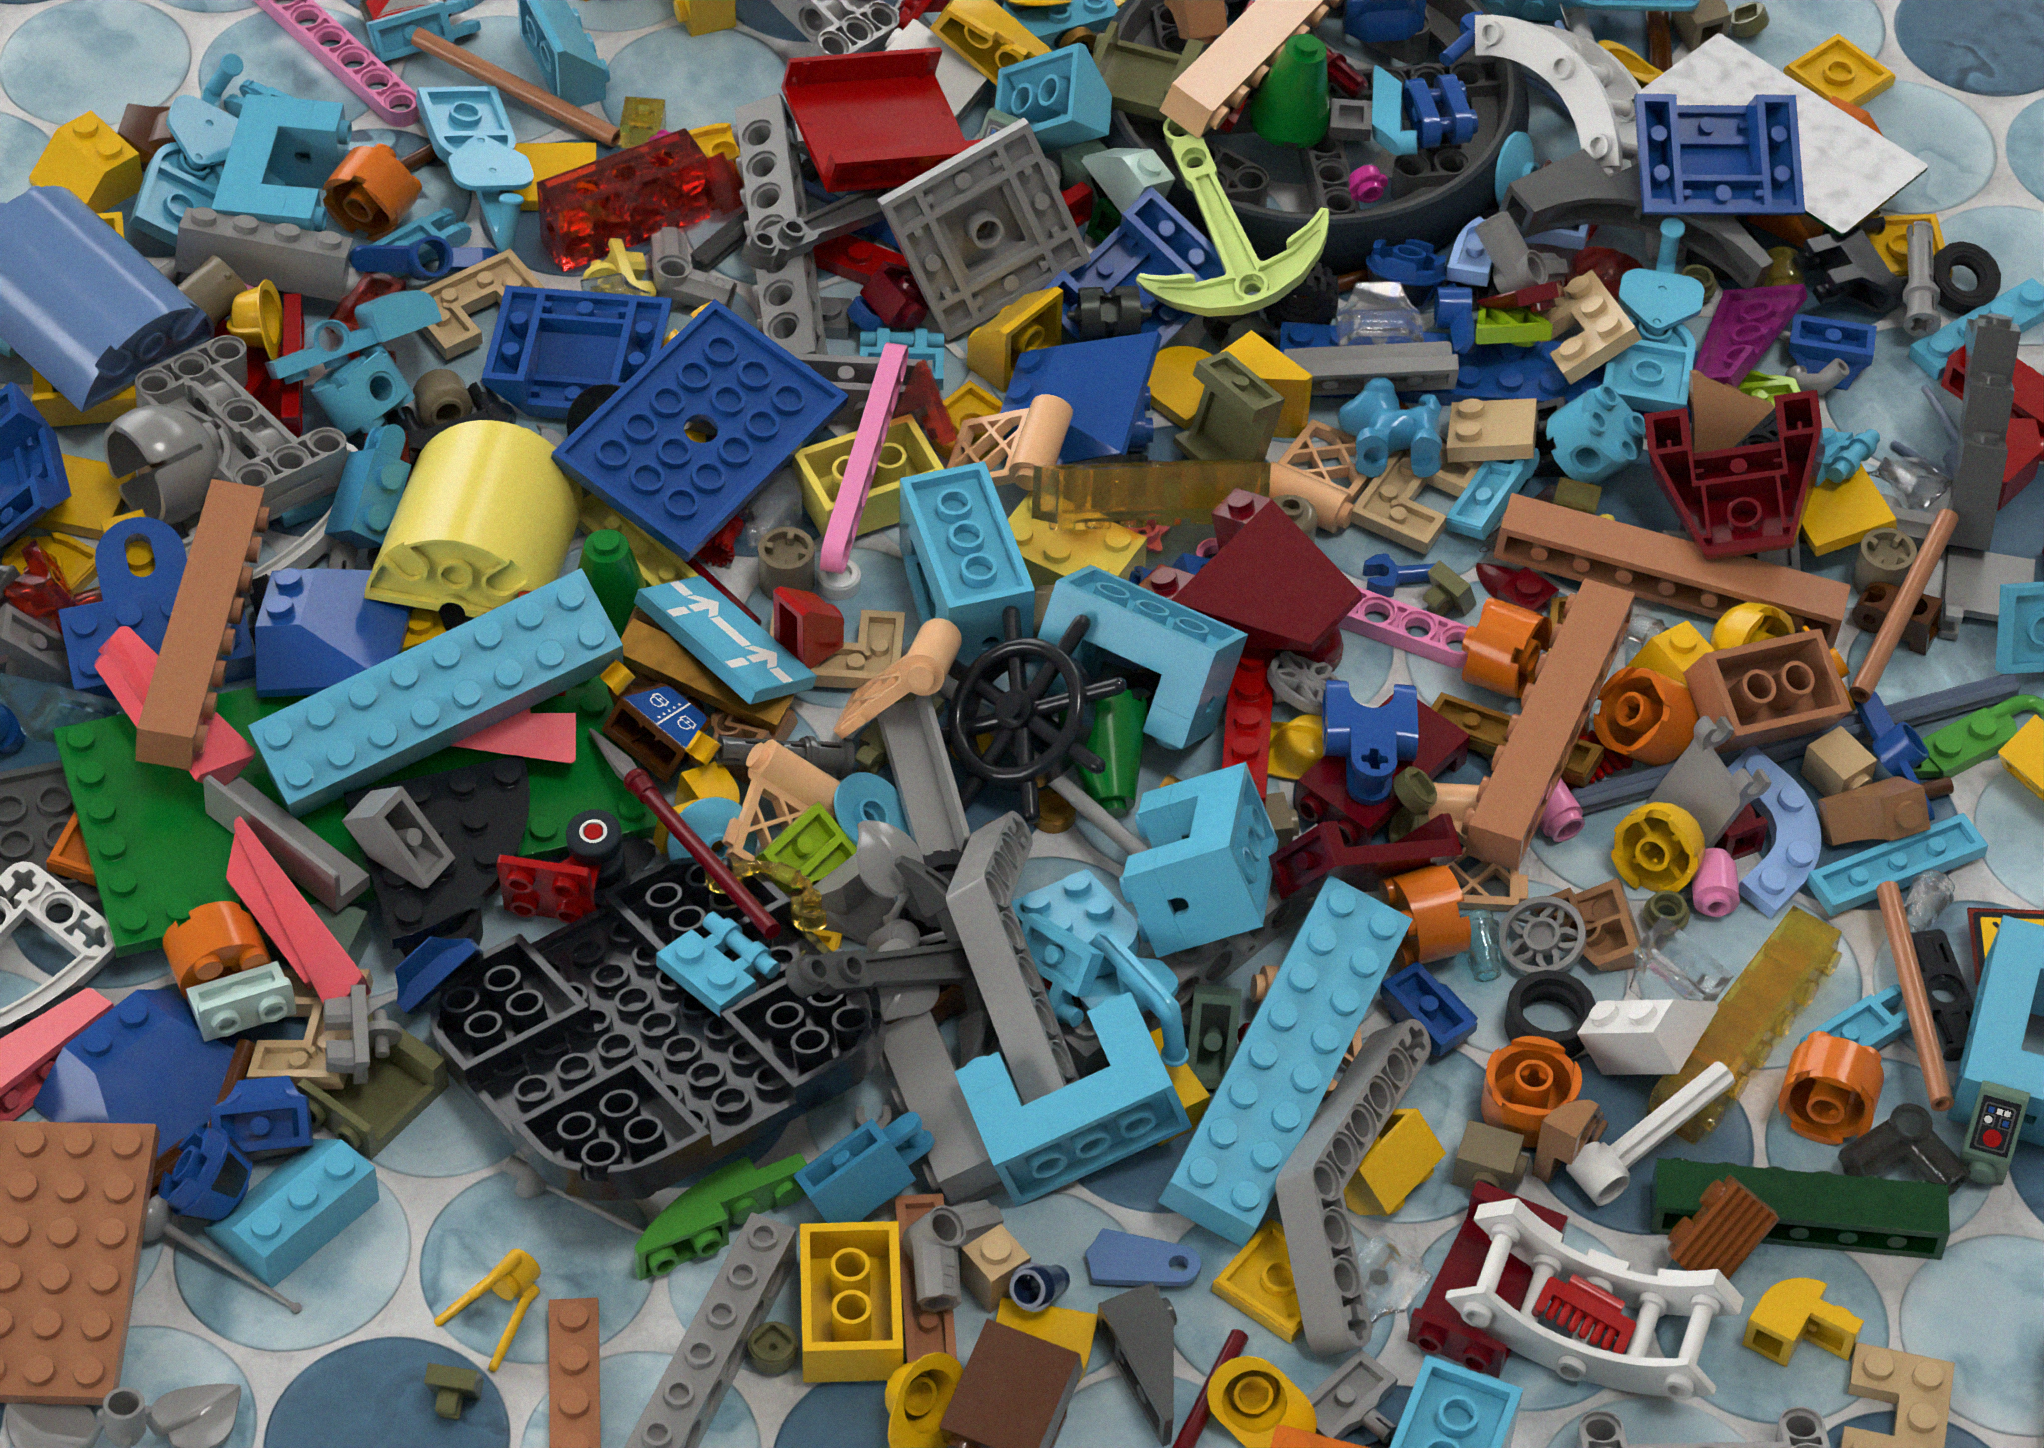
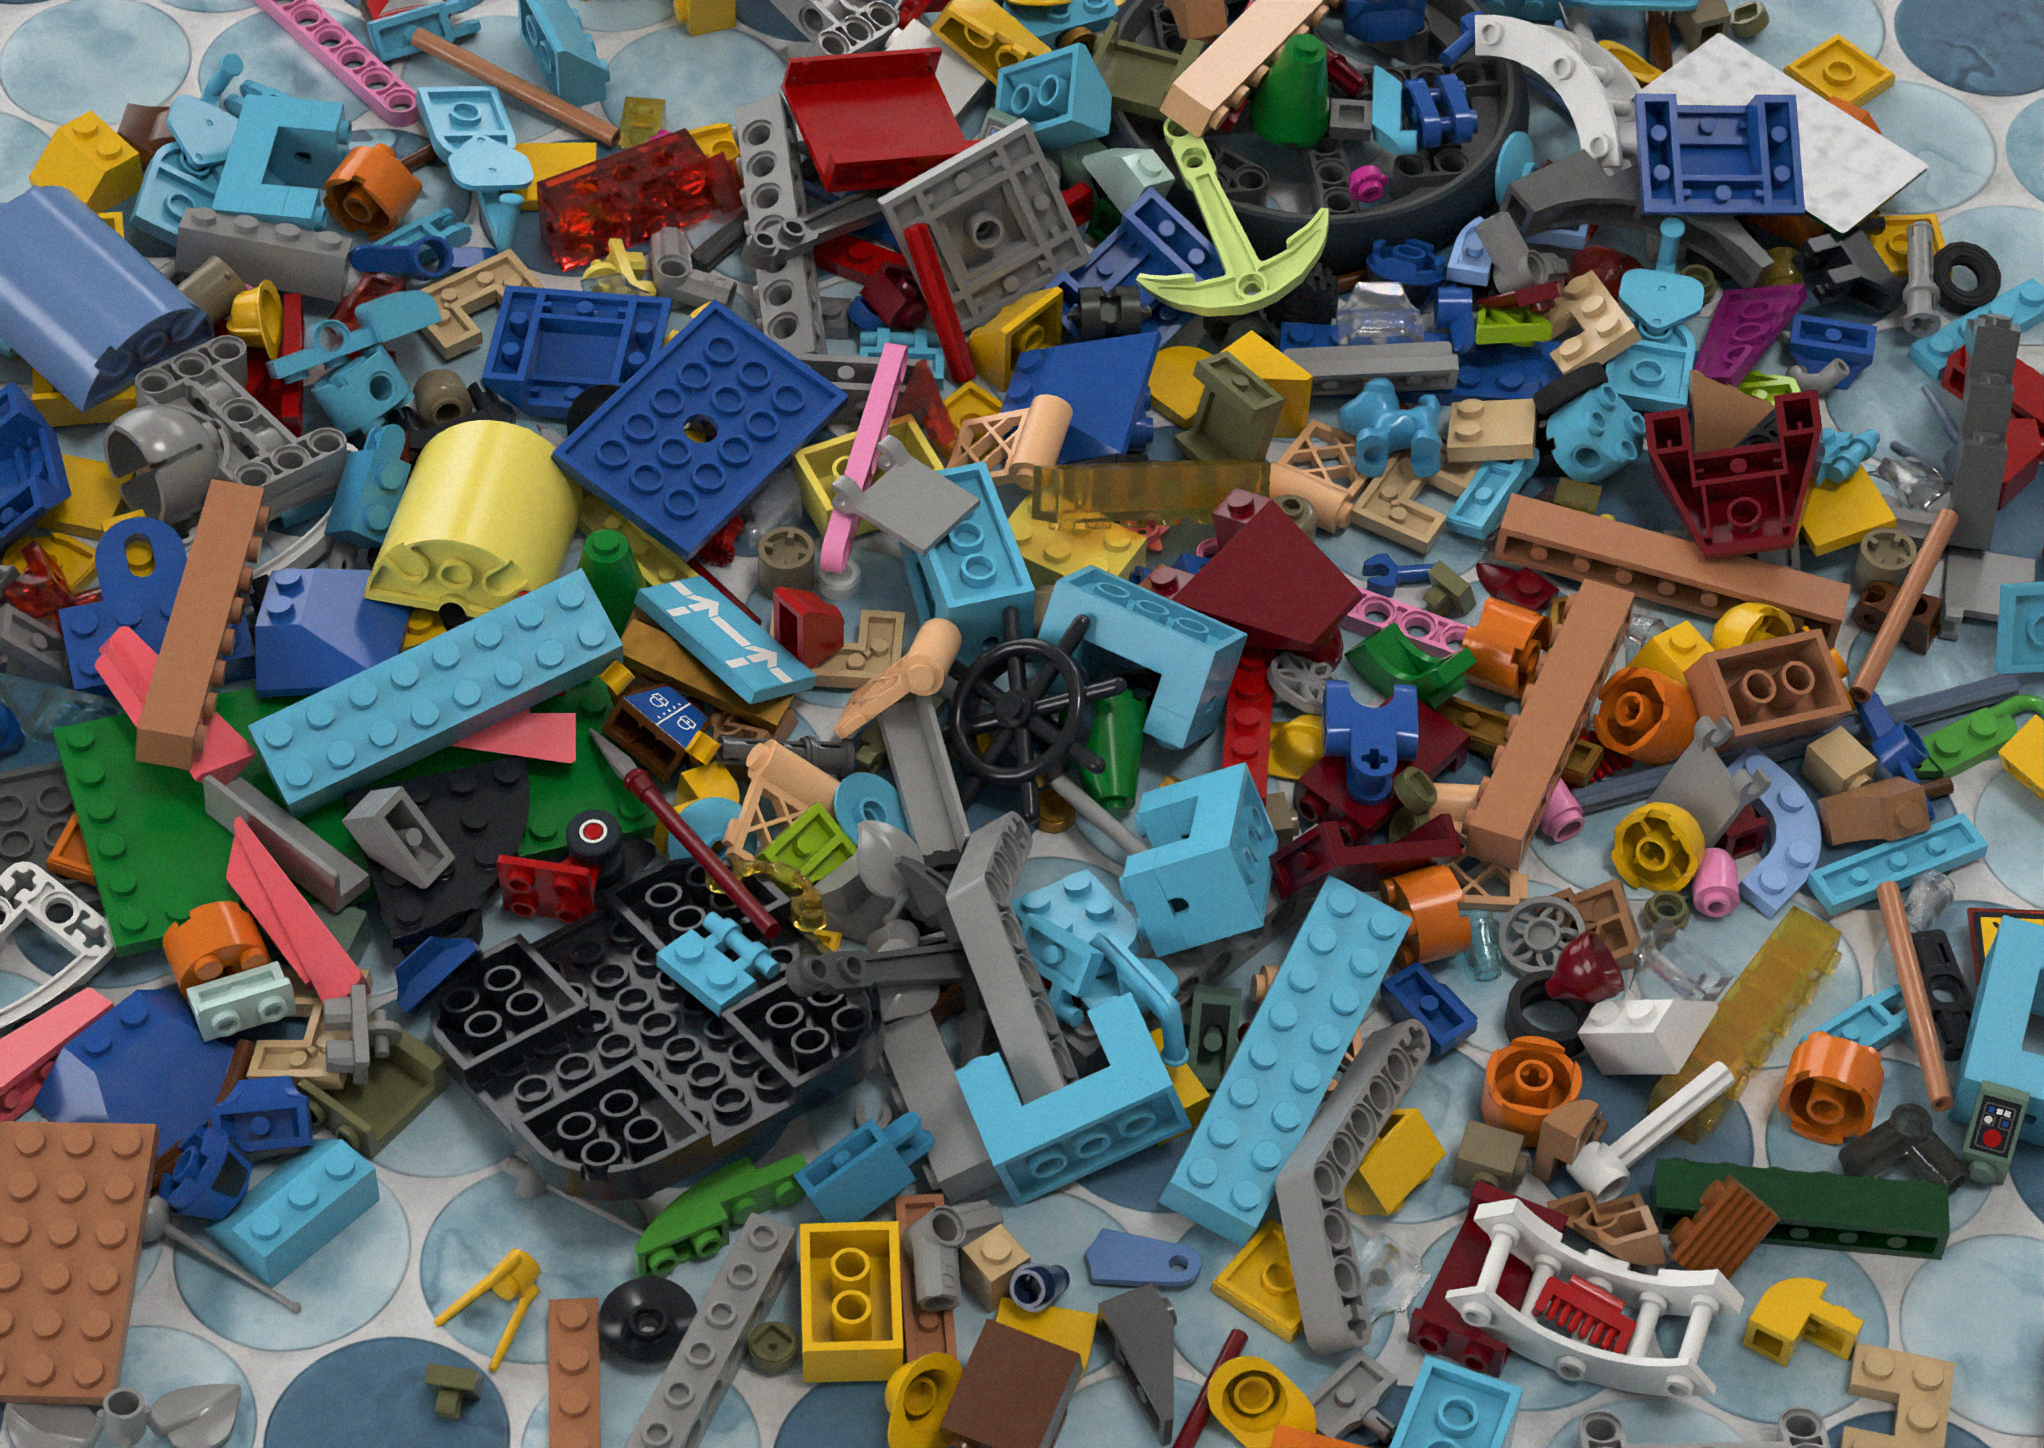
(644, 1304): none -> black dish
(907, 500): none -> light grey flag
(940, 302): none -> red axle
(1392, 659): none -> green arch
(1569, 387): none -> black tyre
(1585, 971): none -> dark red helmet
(1618, 1226): none -> medium nougat slope

